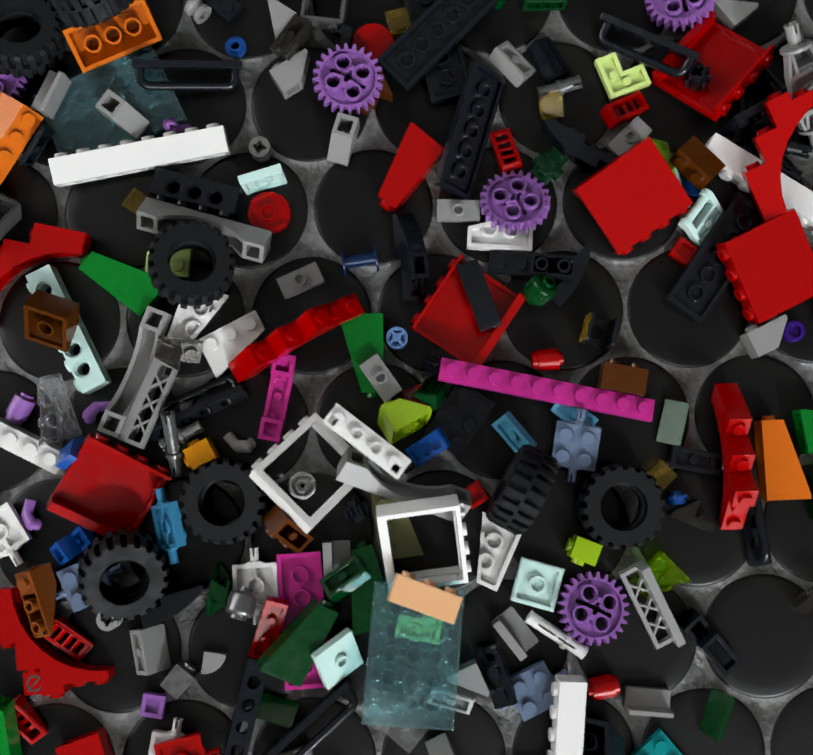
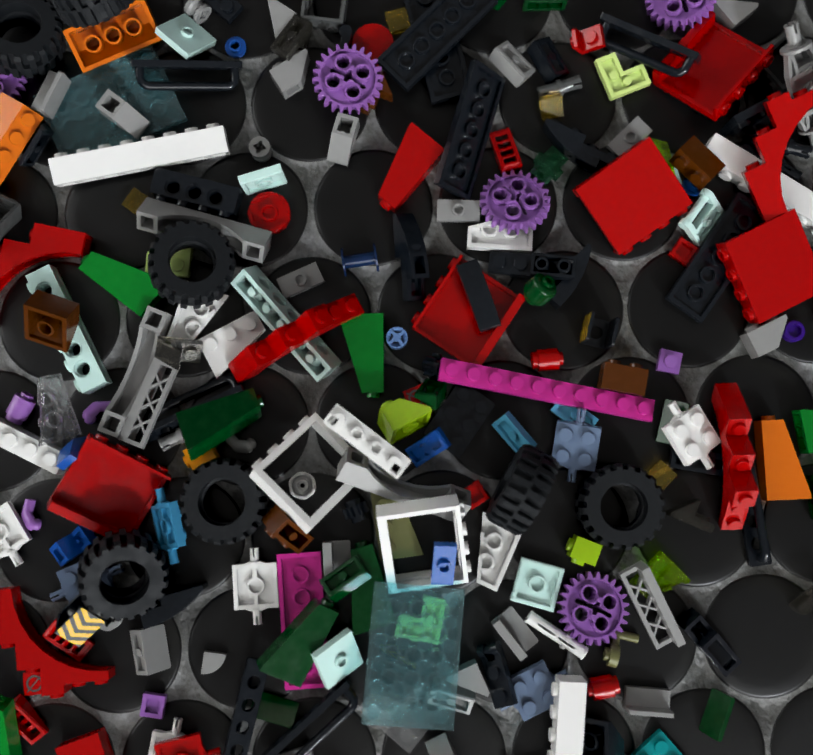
(38, 595): dark orange slope -> none
(77, 622): none -> piece
(171, 124): medium lavender arm -> none
(173, 453): dark grey pin -> none
(179, 678): flat silver brick -> none
(185, 36): none -> light aqua plate
(218, 420): none -> dark green slope
(219, 590): dark green piece -> none
(241, 603): flat silver head -> none
(269, 625): red plate -> none
(277, 312): none -> light aqua brick
(277, 398): dark pink slope -> none
(380, 377): light grey plate -> none
(425, 597): light nougat brick -> none
(443, 563): none -> plate
(587, 39): none -> red bracket
(612, 653): none -> olive plate
(613, 117): red slope -> none
(669, 361): none -> medium lavender plate
(676, 498): blue plate -> none
(691, 435): none -> white plate
(697, 77): black gear -> none

